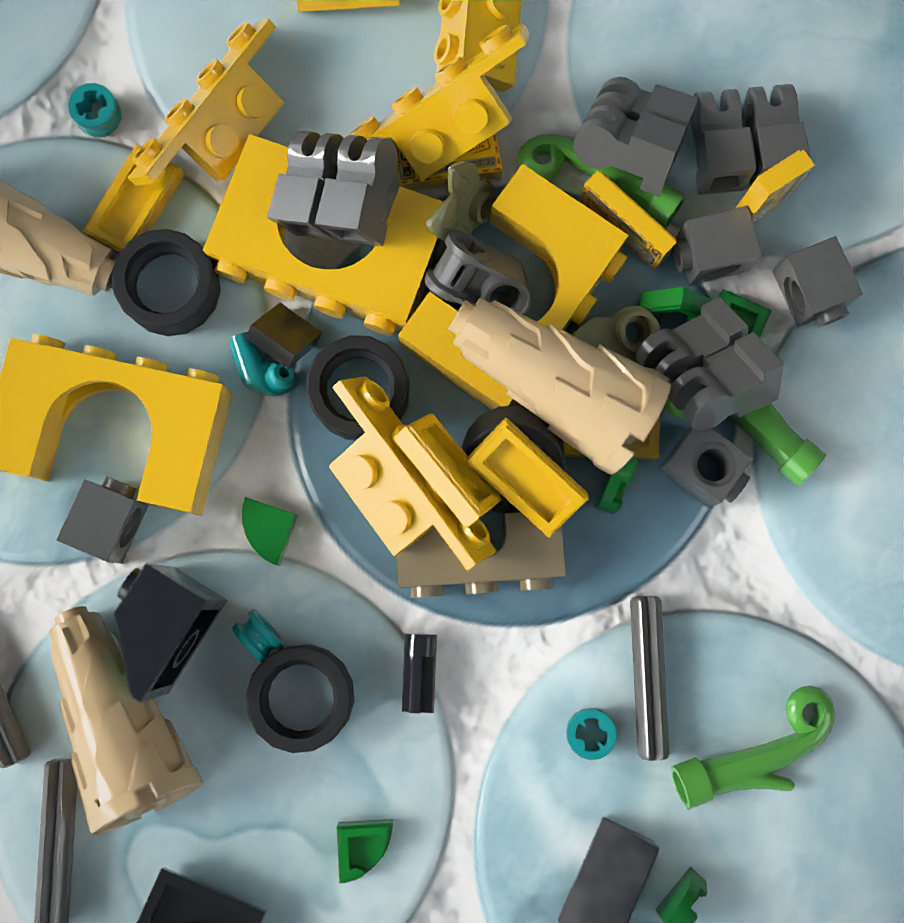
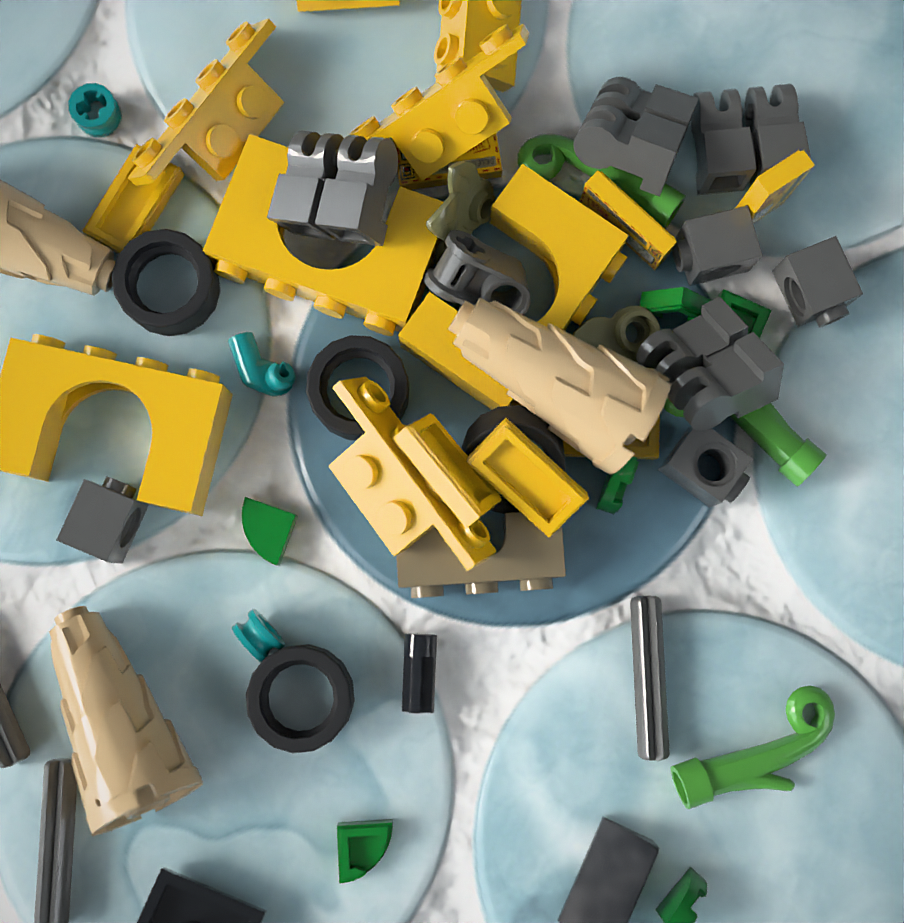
(161, 626): black slope -> none
(283, 335): tile -> none
(603, 722): teal bush -> none

